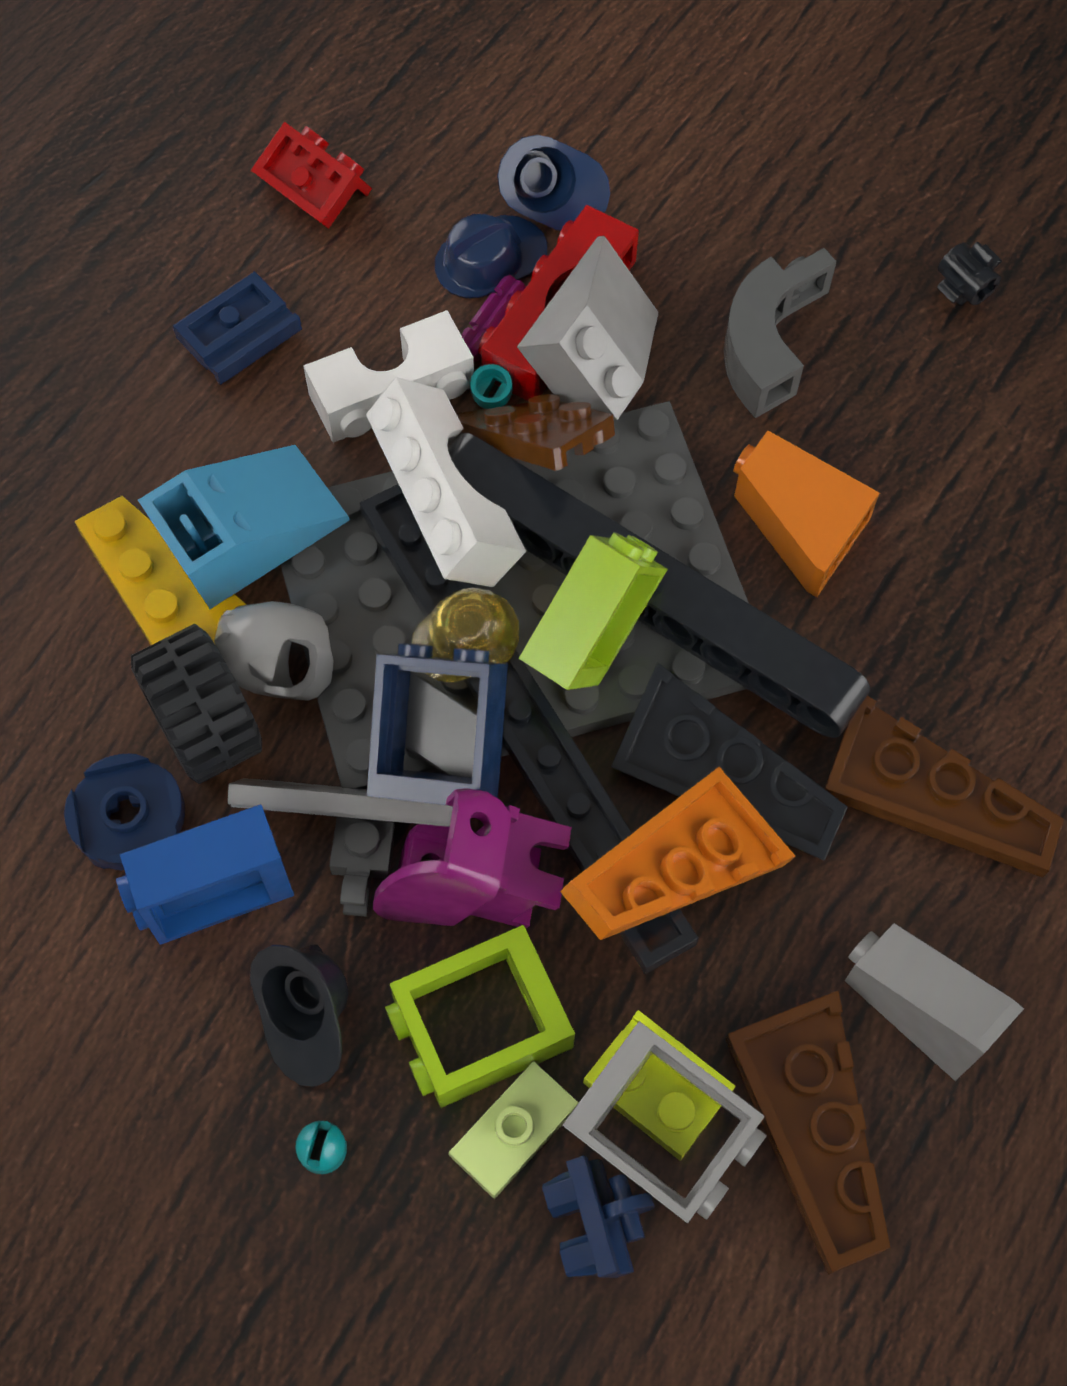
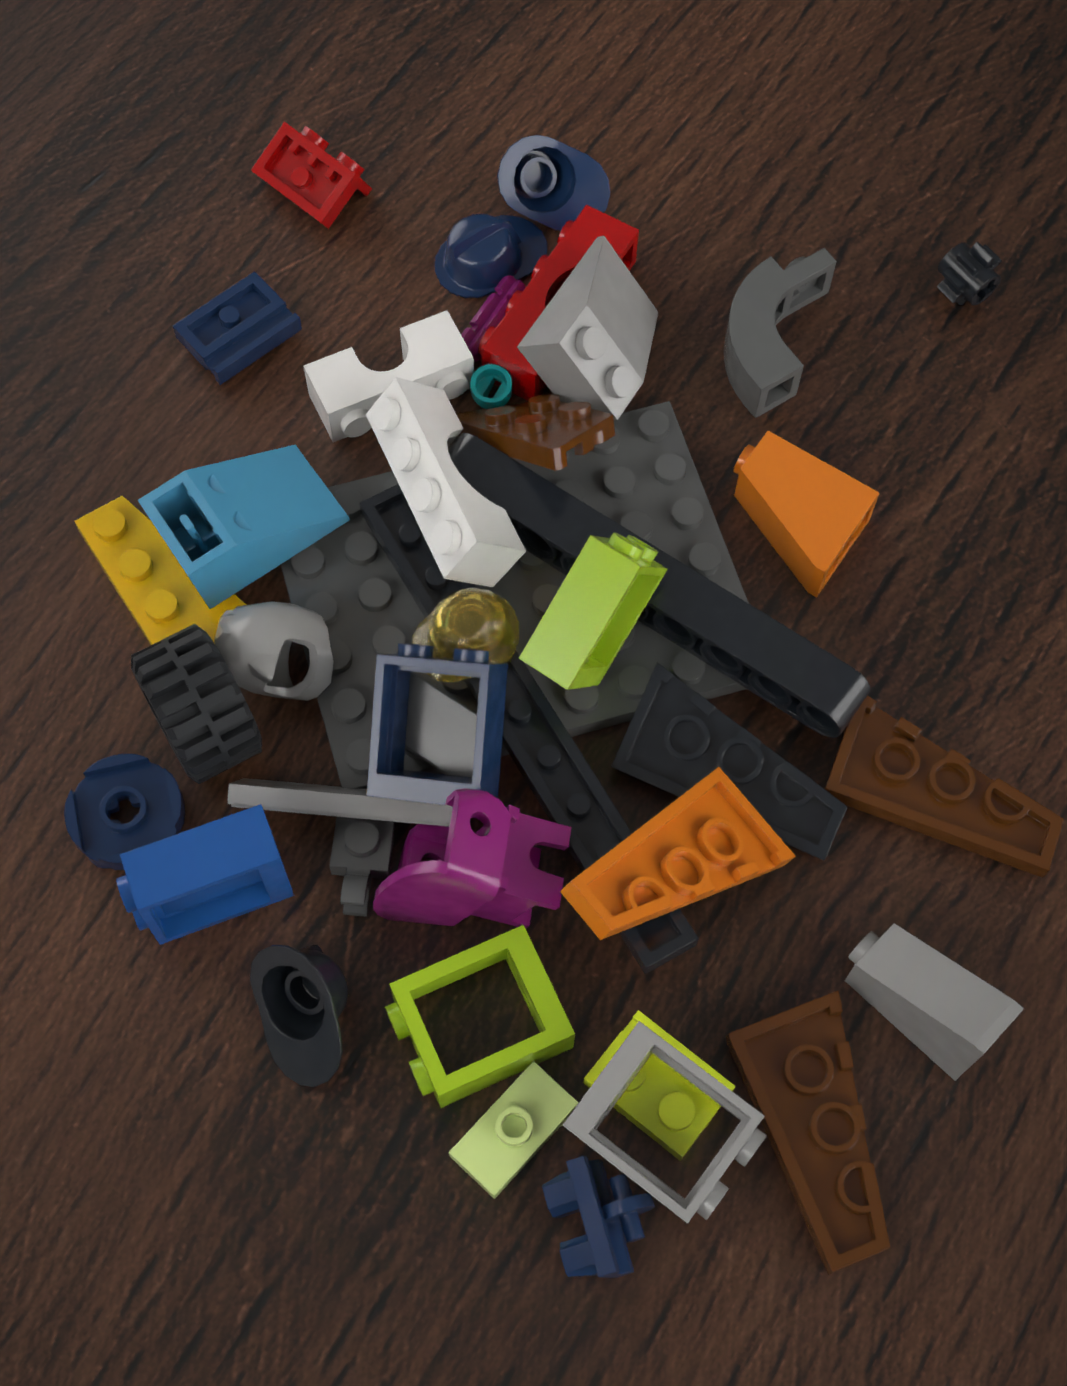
(333, 1150): teal hinge -> none

